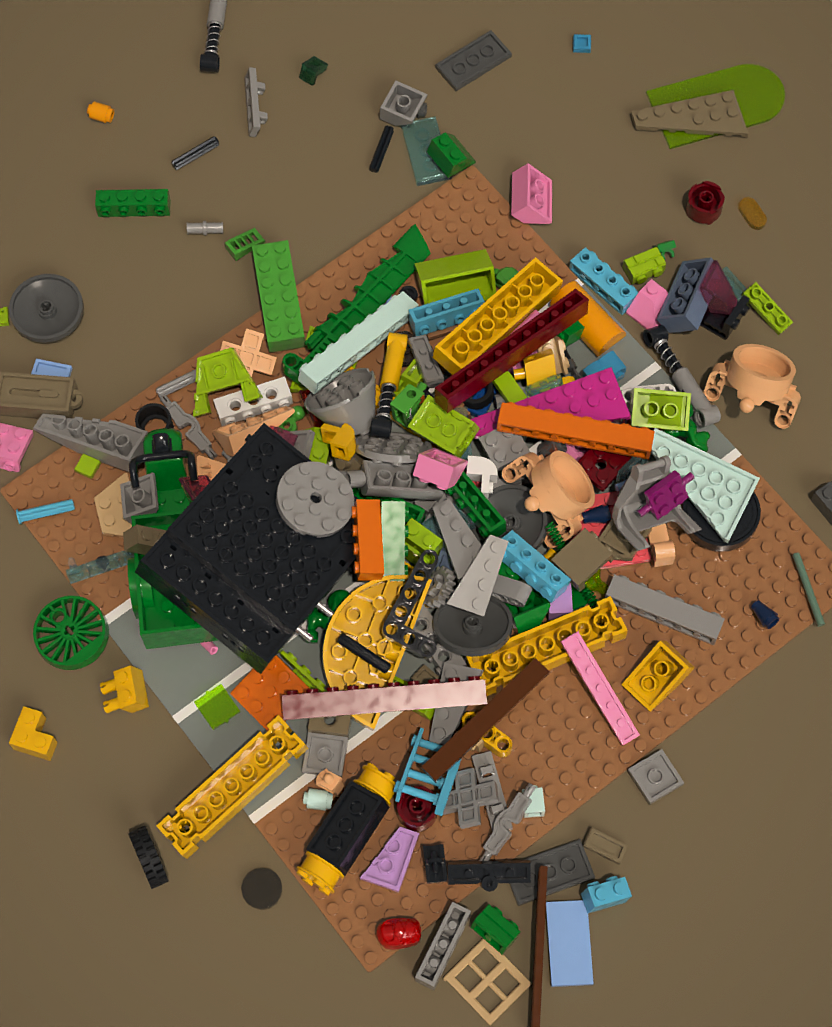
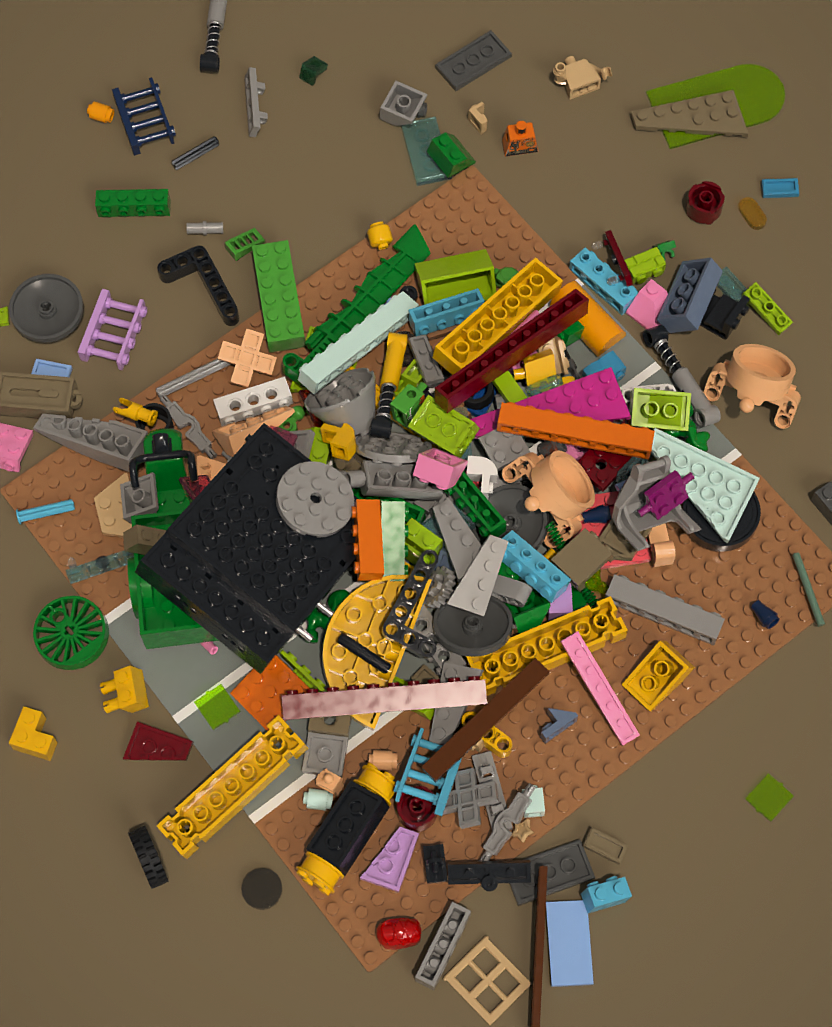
(87, 466): lime tile -> none
(100, 317): none -> lavender fence
(131, 127): none -> dark blue fence
(136, 412): none -> yellow piece
(156, 745): none -> dark red wing
(209, 279): none -> black beam
(220, 372): lime wing -> none
(379, 235): none -> yellow head
(381, 149): black axle -> none
(384, 760): none -> light nougat brick
(477, 117): none -> tan bracket
(496, 929): green brick -> none
(519, 139): none -> orange torso
(522, 830): none -> tan piece
(531, 196): bright pink slope -> none
(561, 720): none -> sand blue slope
(579, 76): none -> tan torso
(581, 43): dark azure tile -> none
(617, 259): none -> dark red piece
(655, 776): light grey plate -> none
(718, 291): clear pink slope -> none
(769, 797): none -> clear neon green piece
(780, 188): none -> dark azure tile

